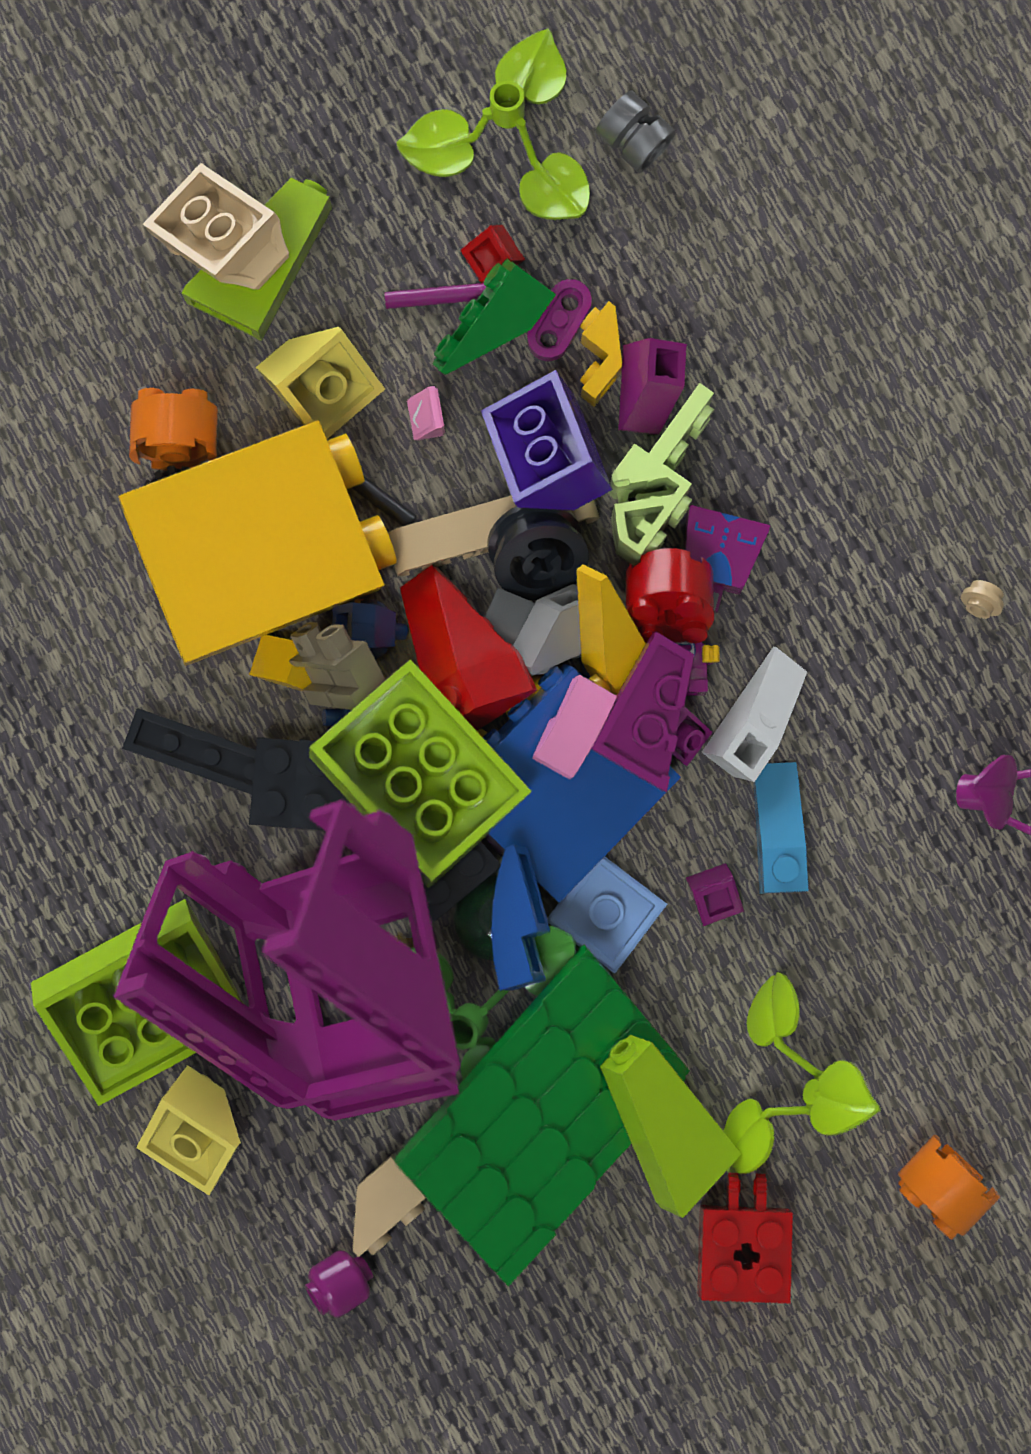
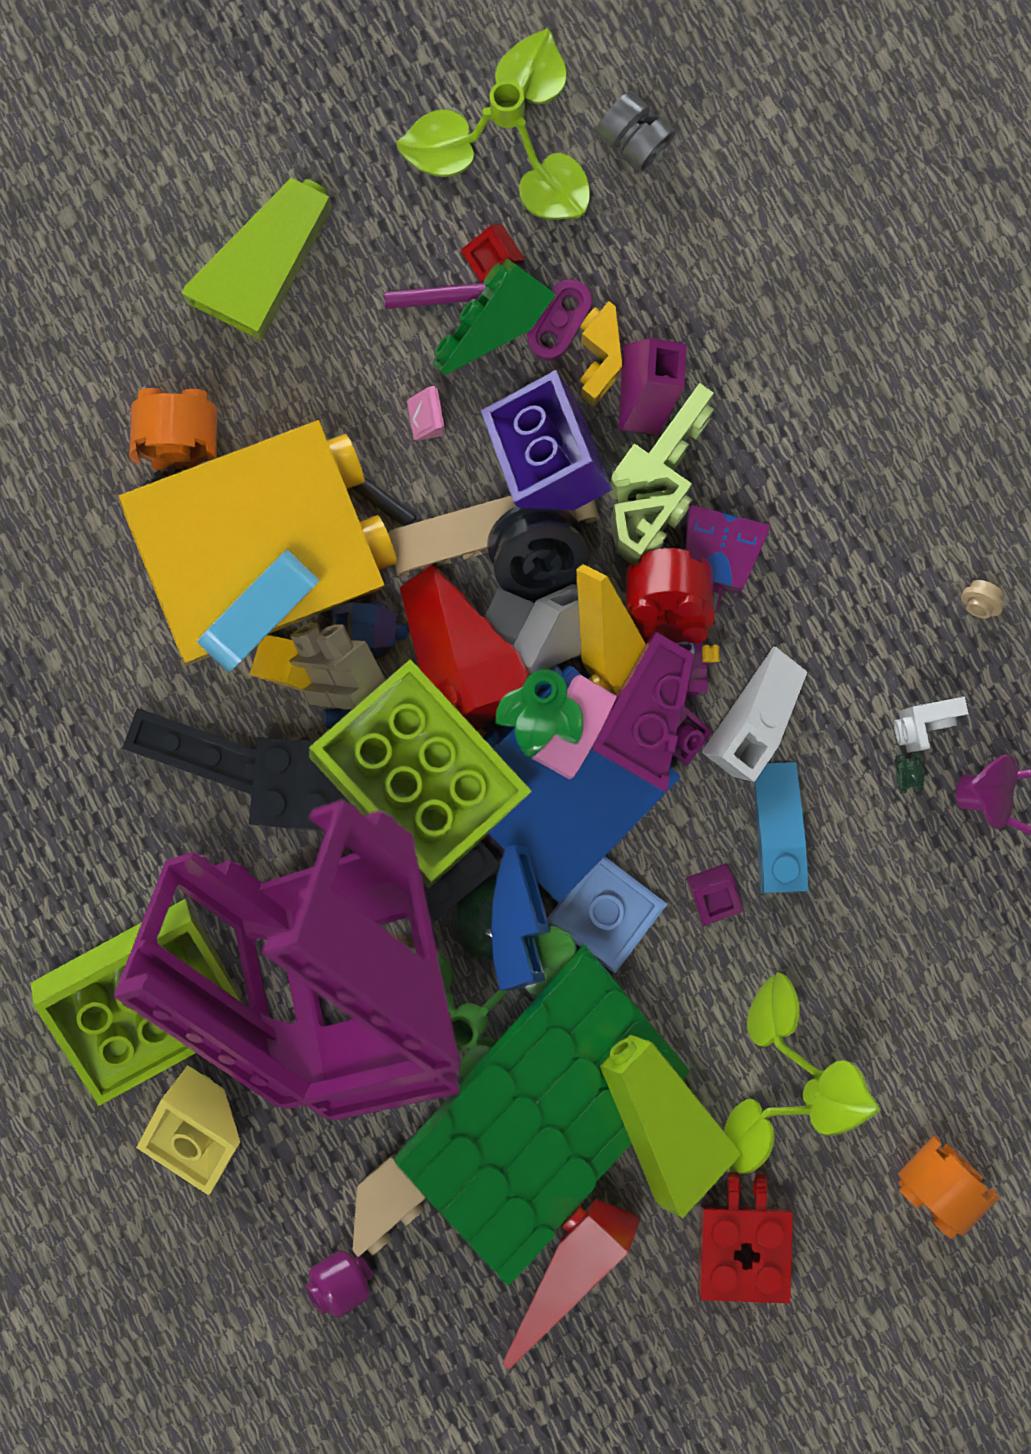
(220, 230): tan slope -> none
(258, 611): none -> medium azure beam
(321, 378): light yellow slope -> none
(538, 718): none -> green plate
(586, 1253): none -> wedge
(909, 773): none -> clear green bush
(917, 720): none -> white bracket

